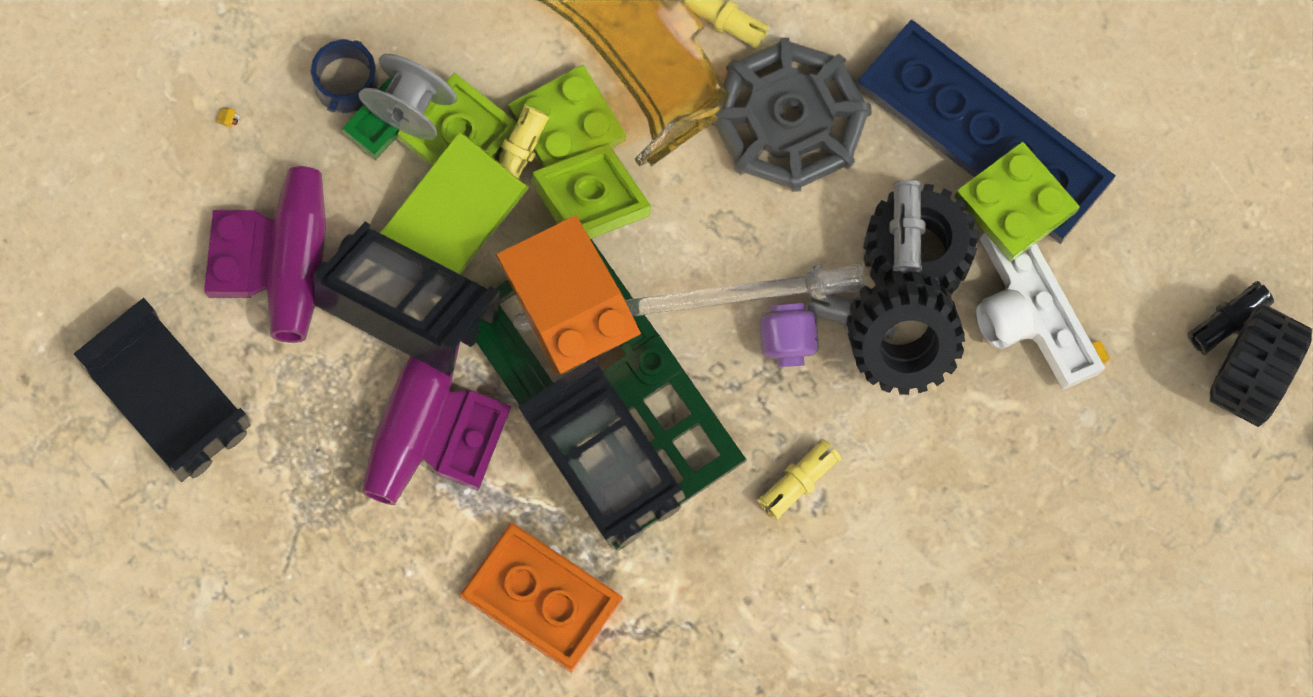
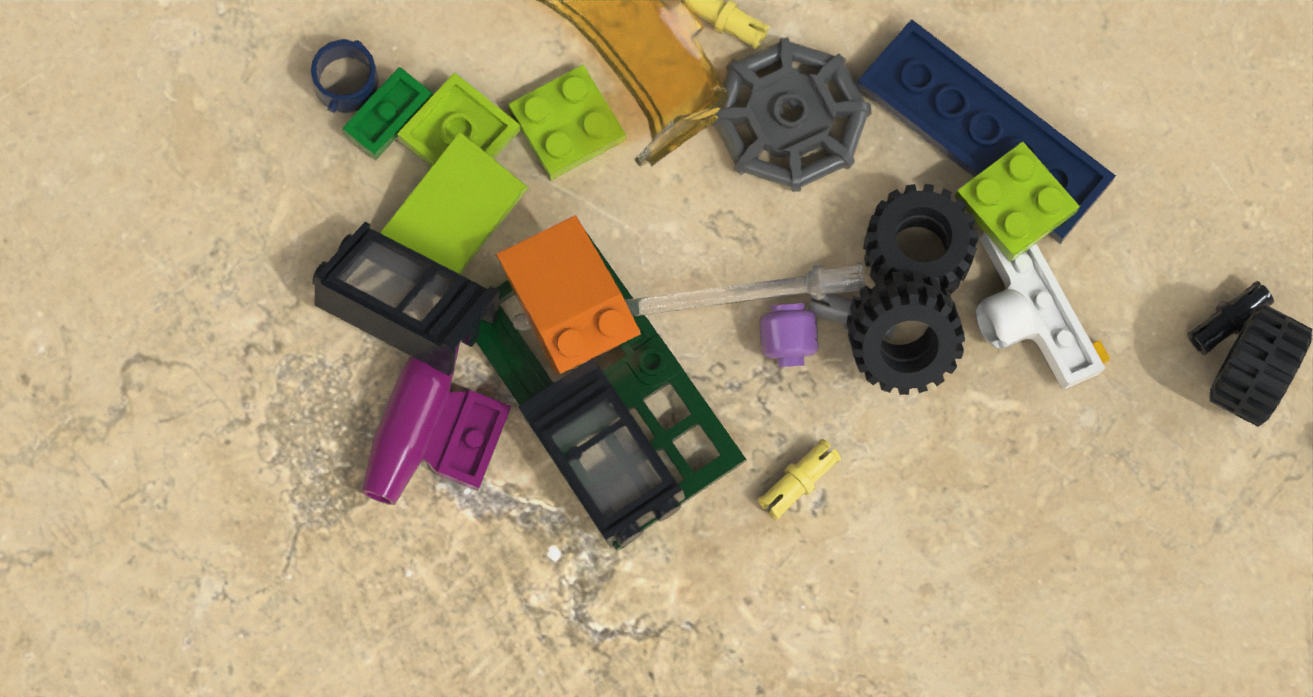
(162, 391): black panel -> none
(226, 117): yellow piece -> none
(276, 255): magenta plate -> none
(408, 96): light grey piece -> none
(523, 139): light yellow pin -> none
(541, 597): orange tile -> none
(594, 189): lime plate -> none
(907, 226): light grey pin -> none

